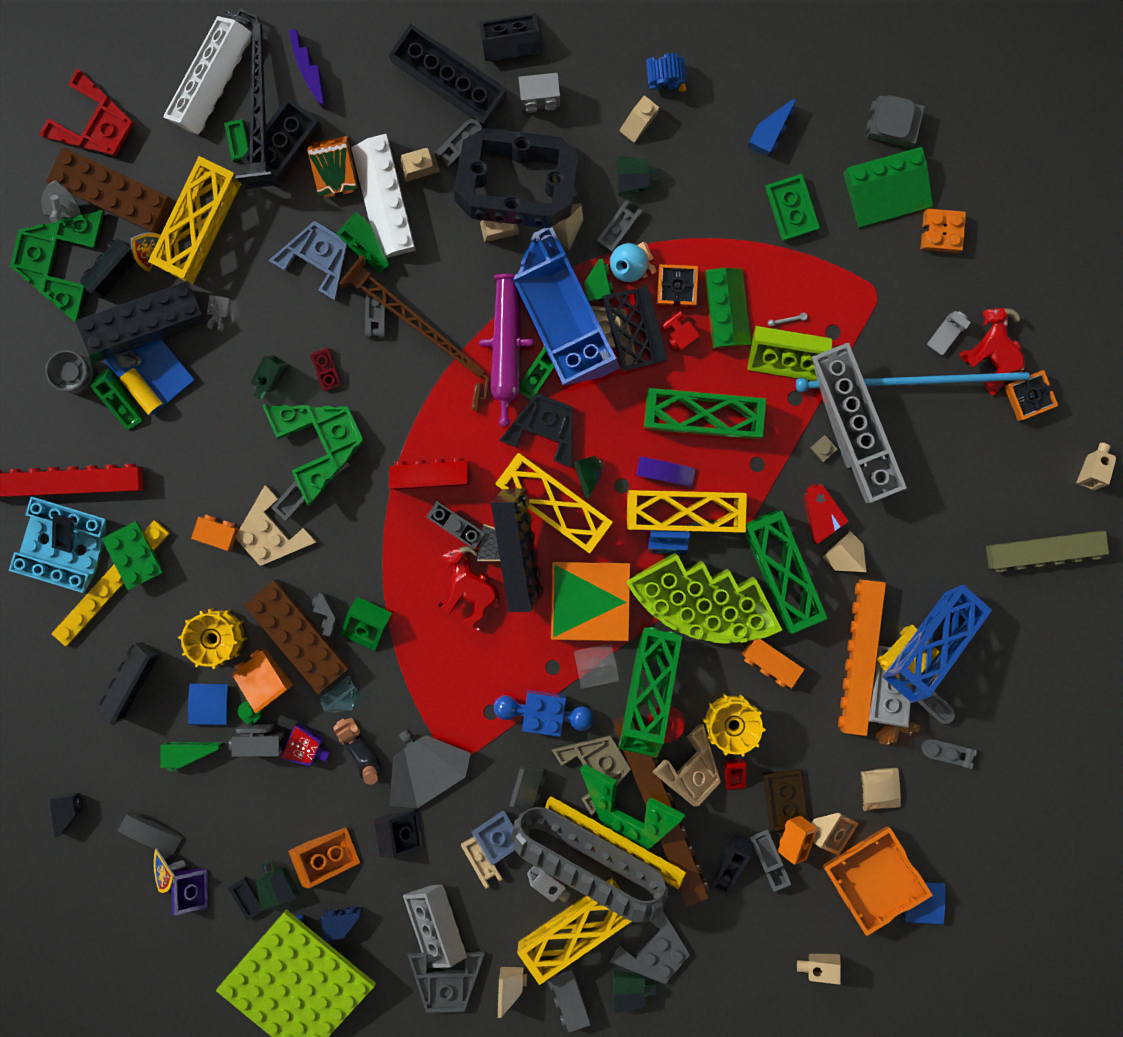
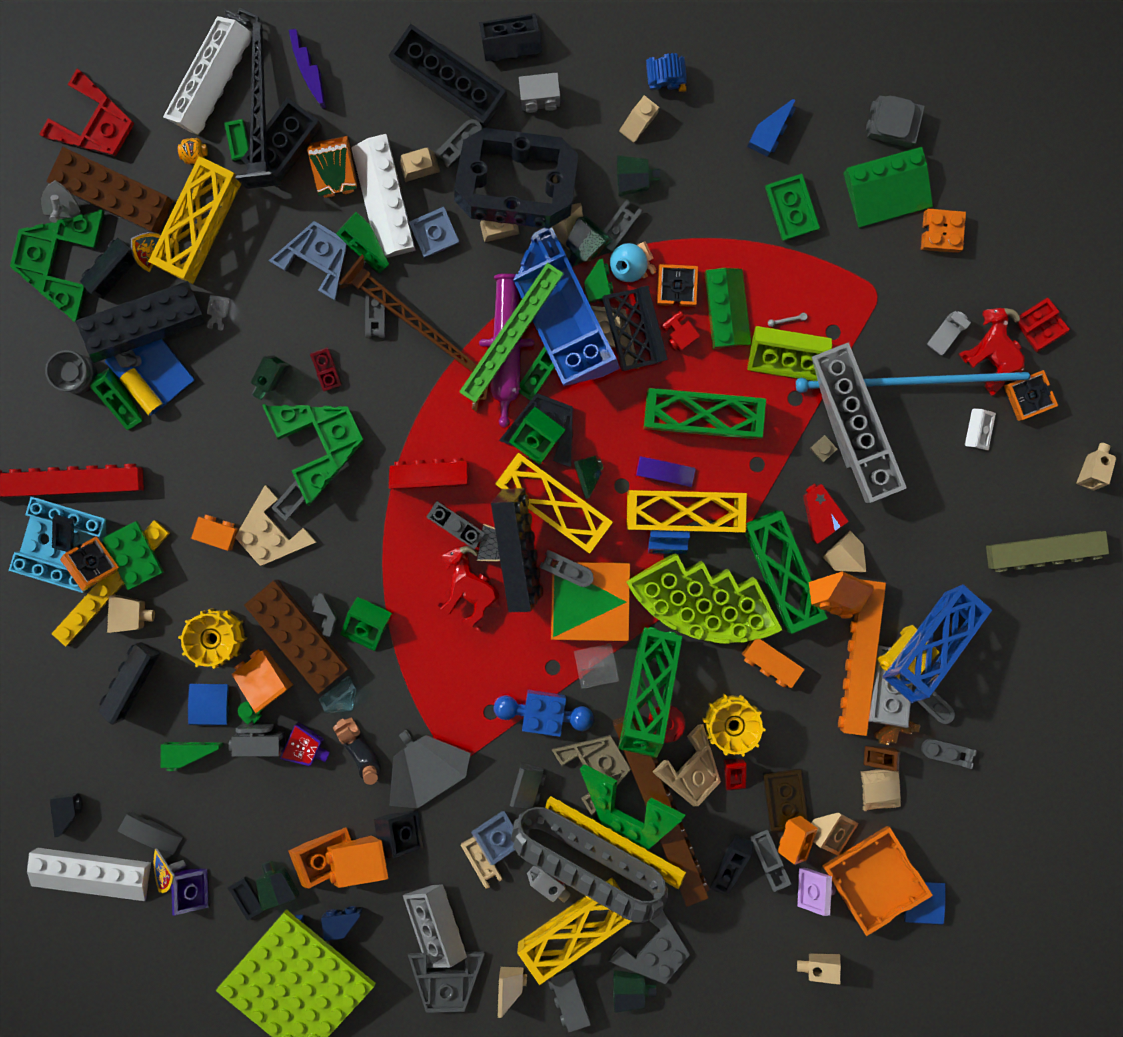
(88, 874): none -> white slope
(89, 563): none -> piece
(127, 614): none -> tan torso
(191, 149): none -> light orange head
(357, 862): none -> orange slope
(434, 232): none -> sand blue plate
(511, 332): none -> bright green plate
(537, 435): none -> green slope
(567, 569): none -> dark grey plate
(586, 240): none -> clear green torso
(815, 891): none -> lavender tile
(840, 594): none -> orange slope
(882, 757): none -> reddish brown slope
(980, 429): none -> white slope
(1042, 325): none -> red slope

